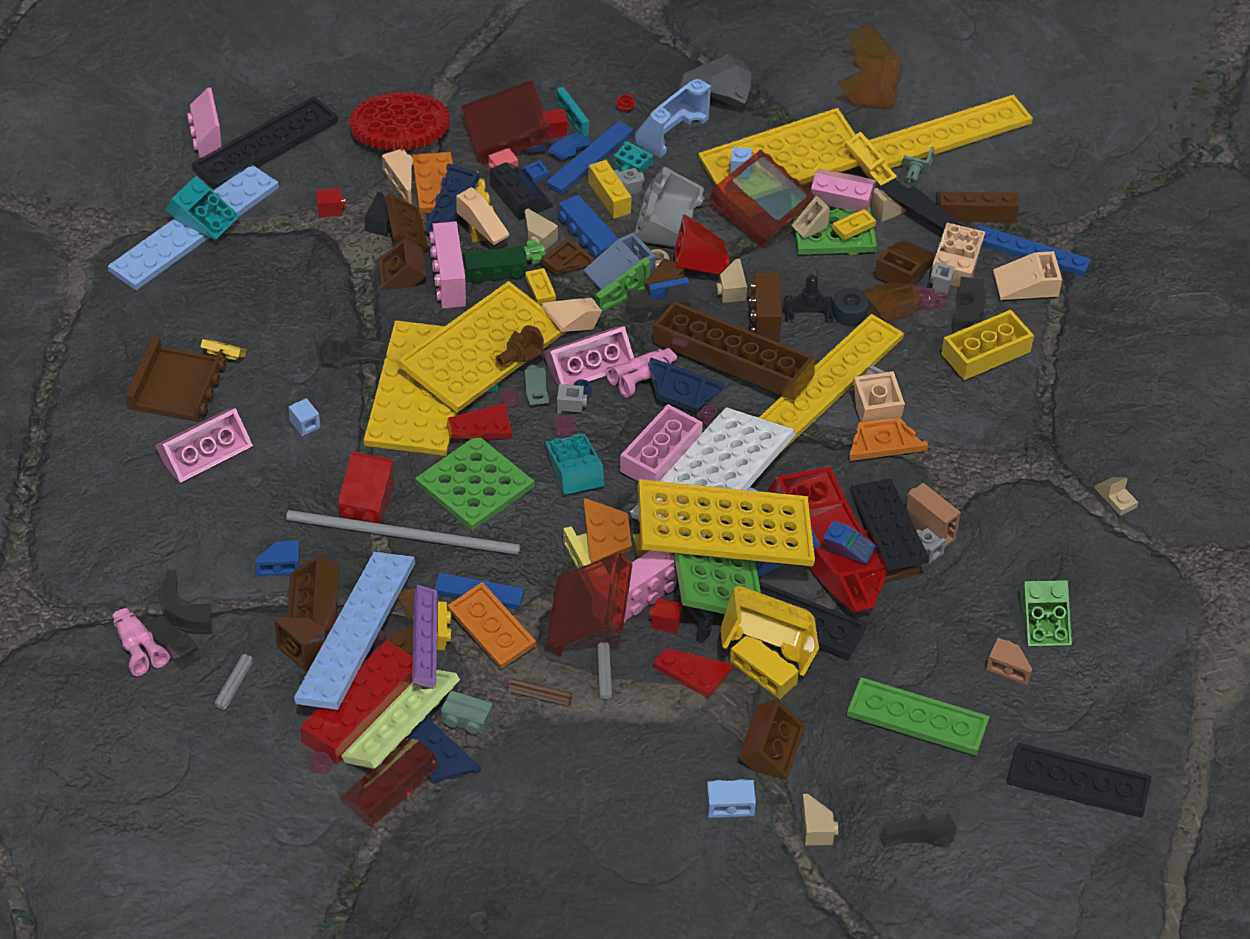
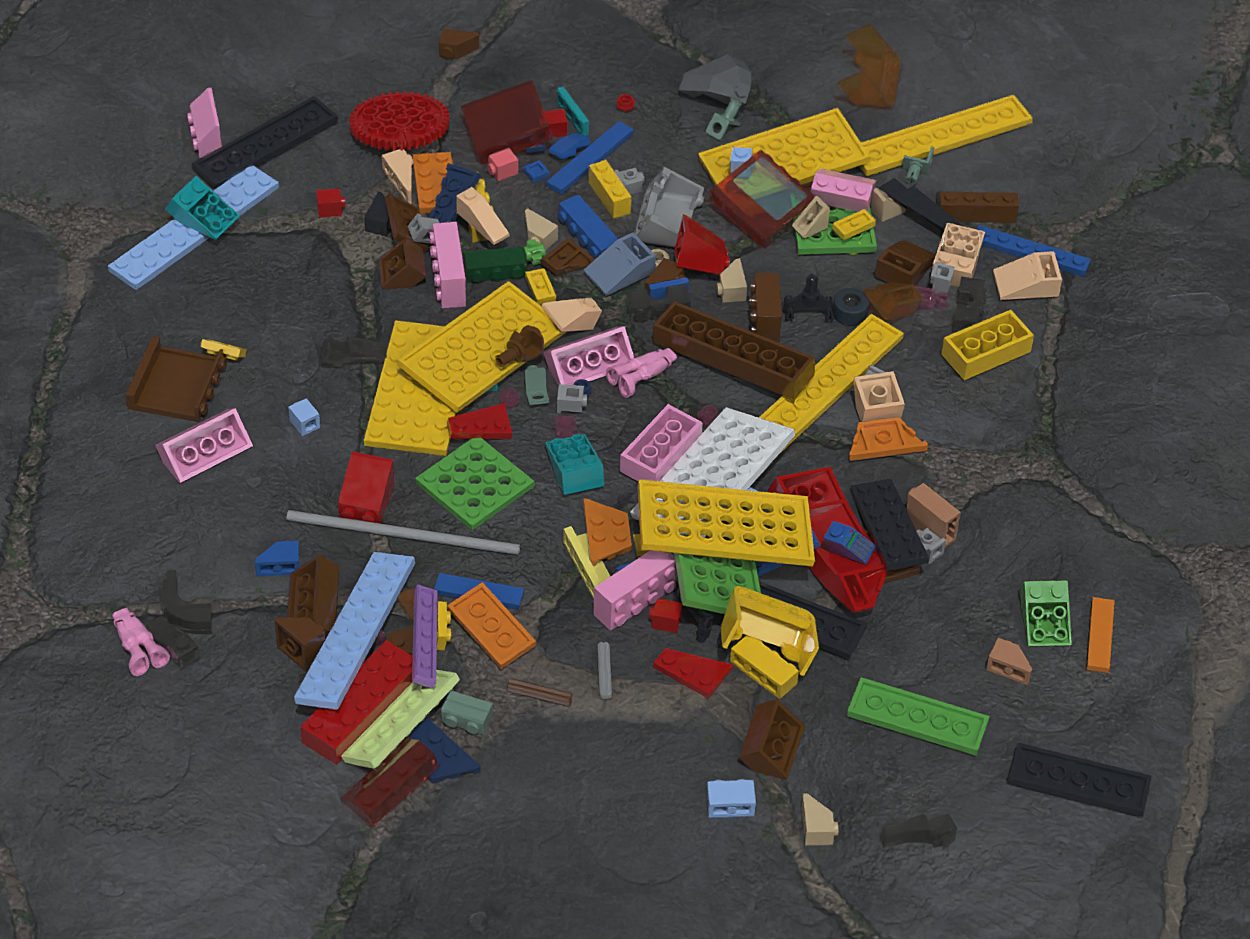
(233, 681): light grey axle -> none
(321, 758): clear pink plate -> none
(420, 228): none -> light grey brick
(458, 43): none -> reddish brown slope
(517, 190): black slope -> none
(589, 601): clear red panel -> none
(617, 290): bright green wing -> none
(633, 158): teal piece -> none
(681, 386): dark blue wing -> none
(685, 105): light blue windscreen -> none
(724, 119): none -> sand green bracket
(870, 159): yellow slope -> none
(1100, 635): none -> orange tile
(1116, 495): tan slope -> none

